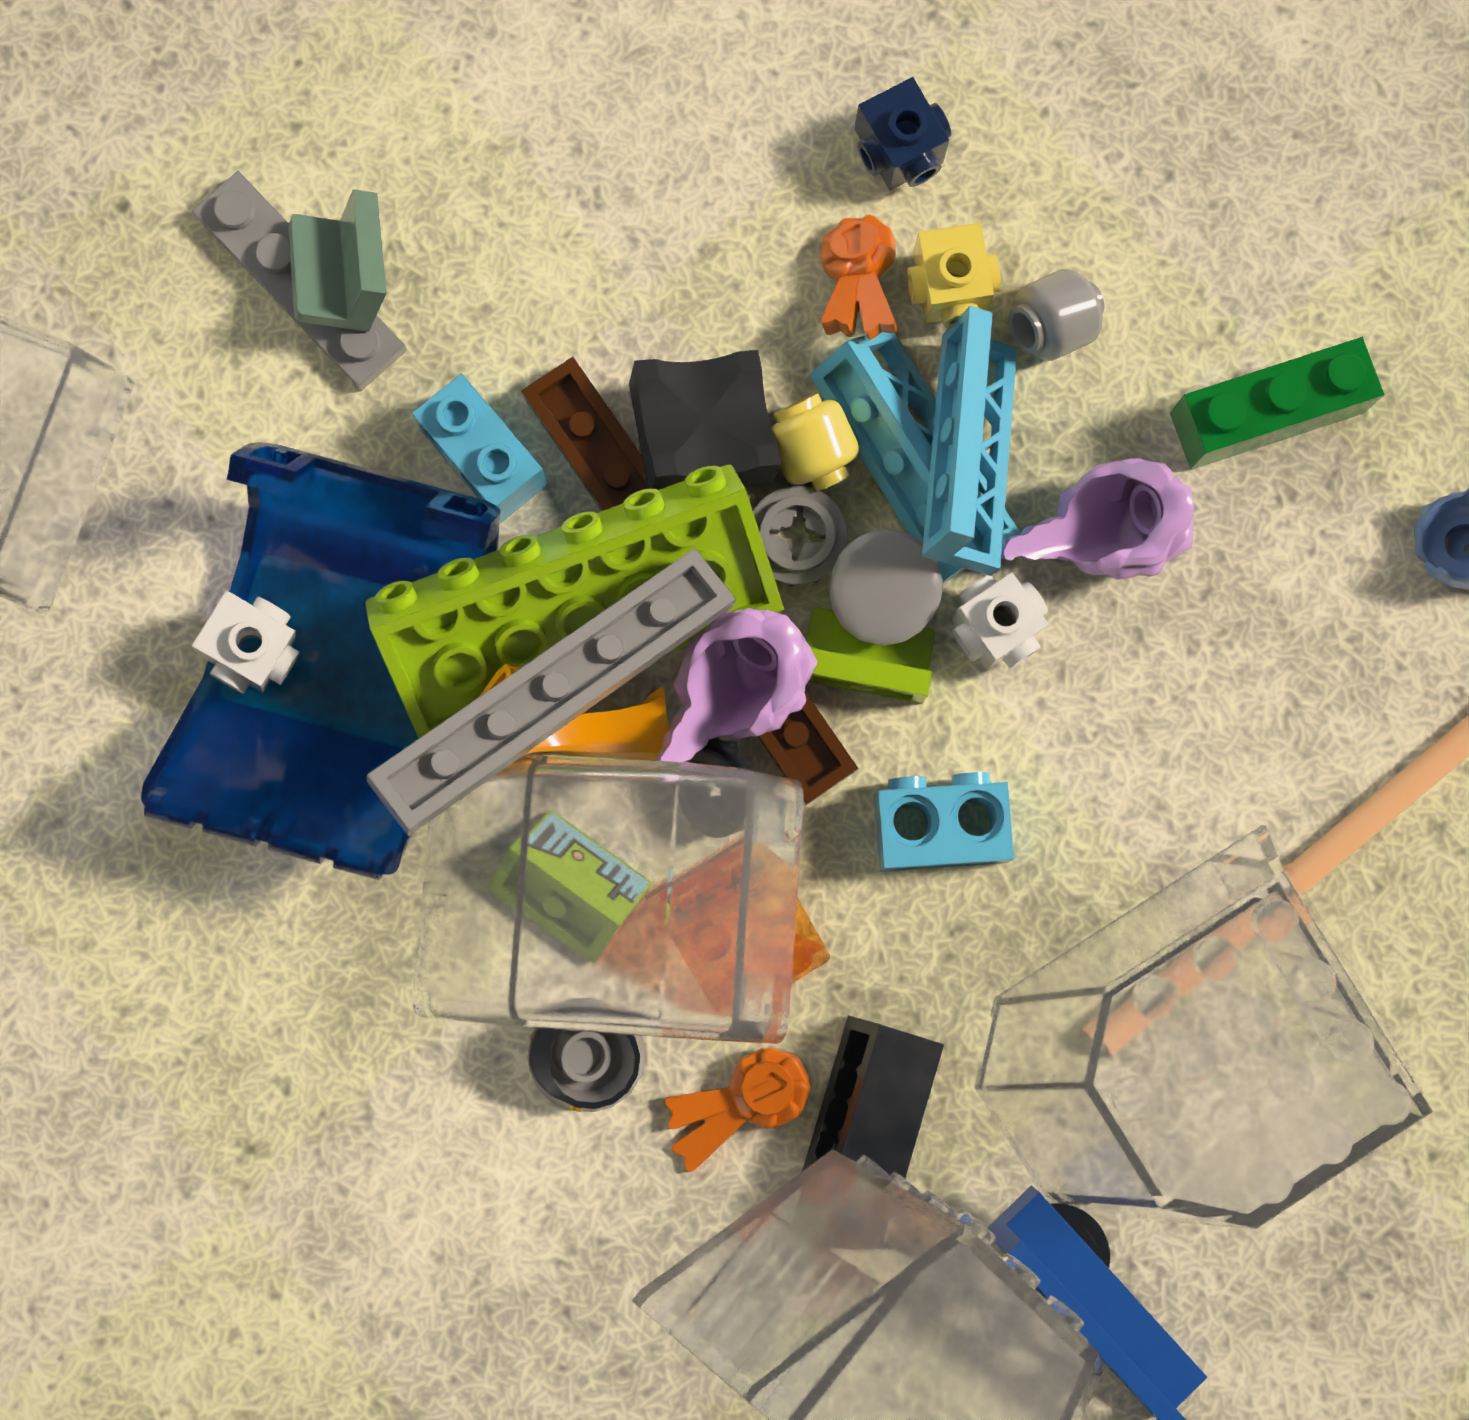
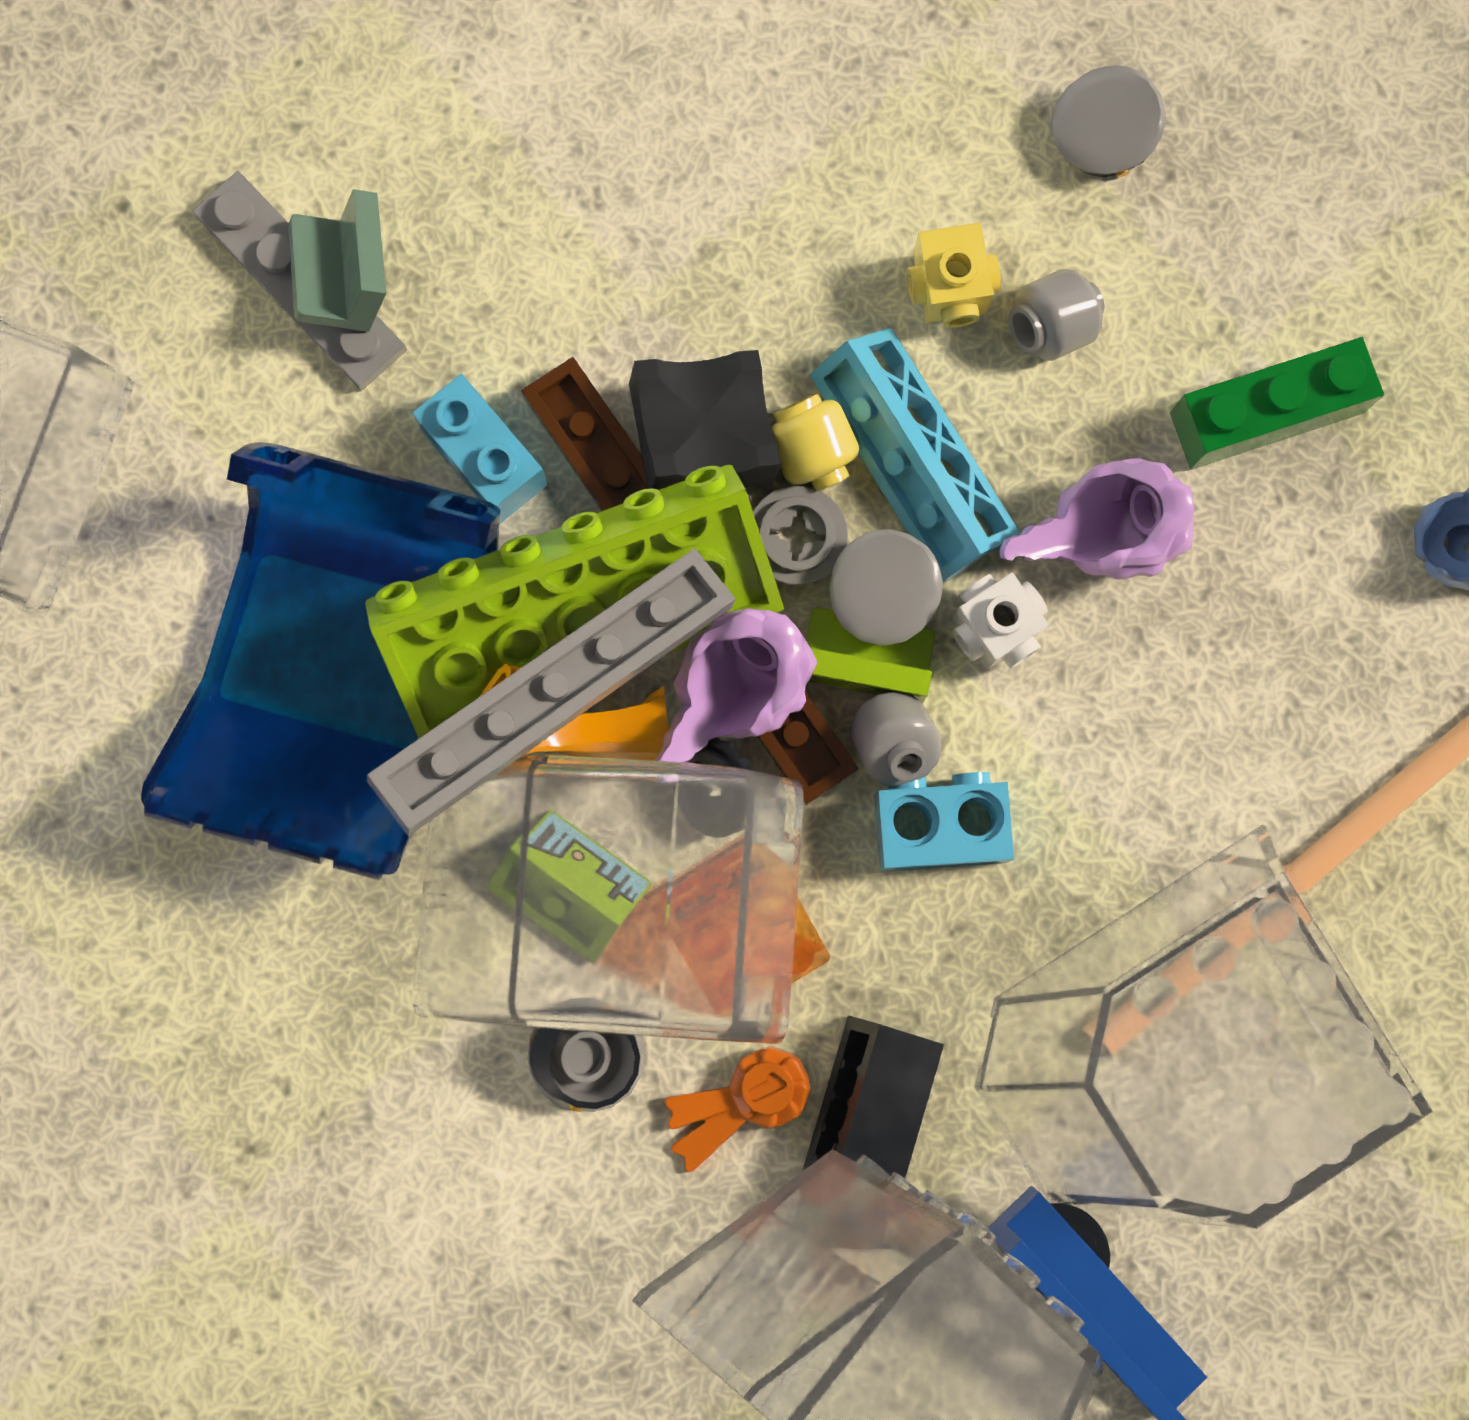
(231, 625): white brick -> none
(855, 258): orange piece -> none
(895, 738): none -> light grey head
(902, 135): dark blue brick -> none
(959, 449): medium azure fence -> none
(1109, 121): none -> light grey piece

